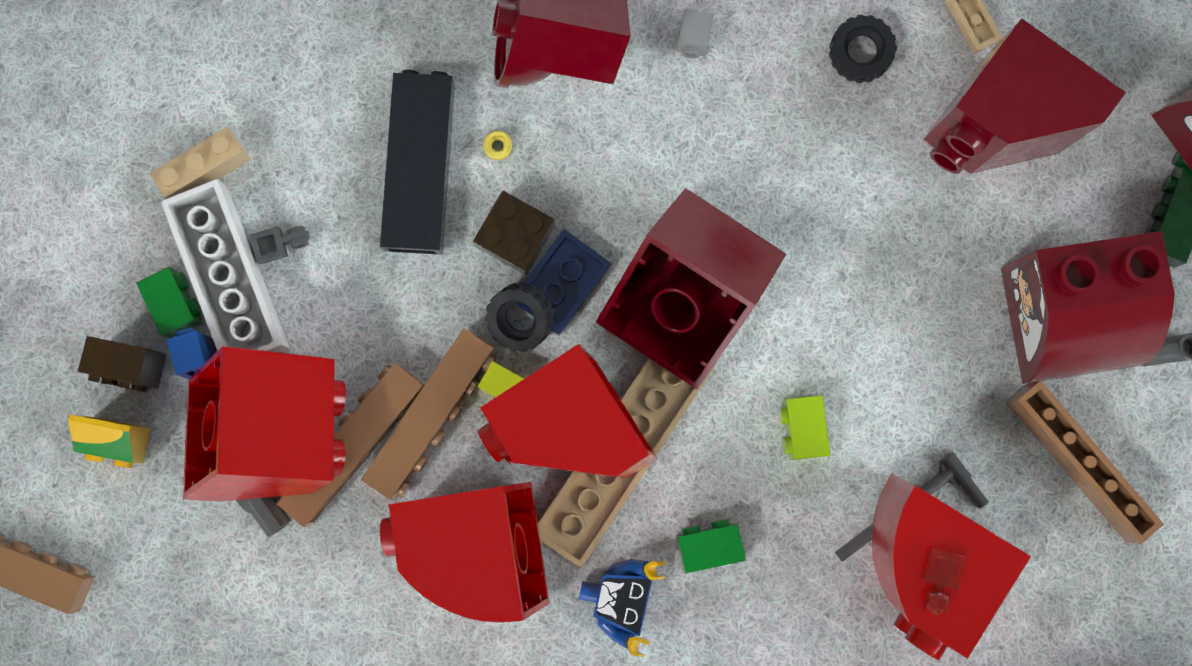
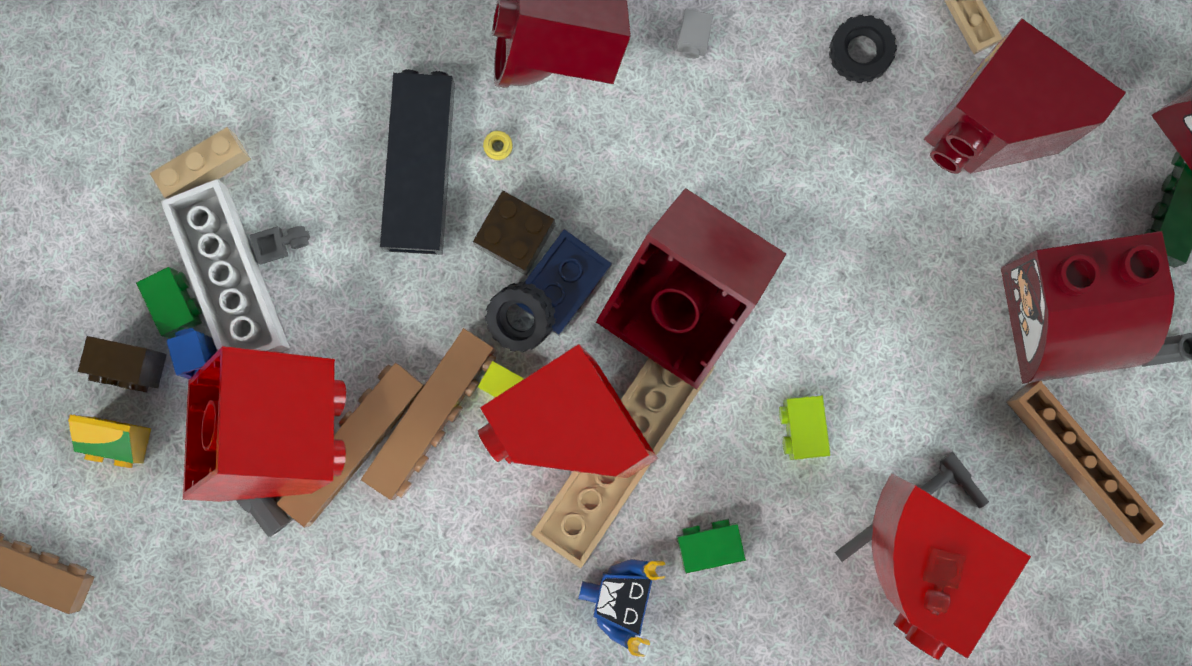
(471, 552): red brick -> none

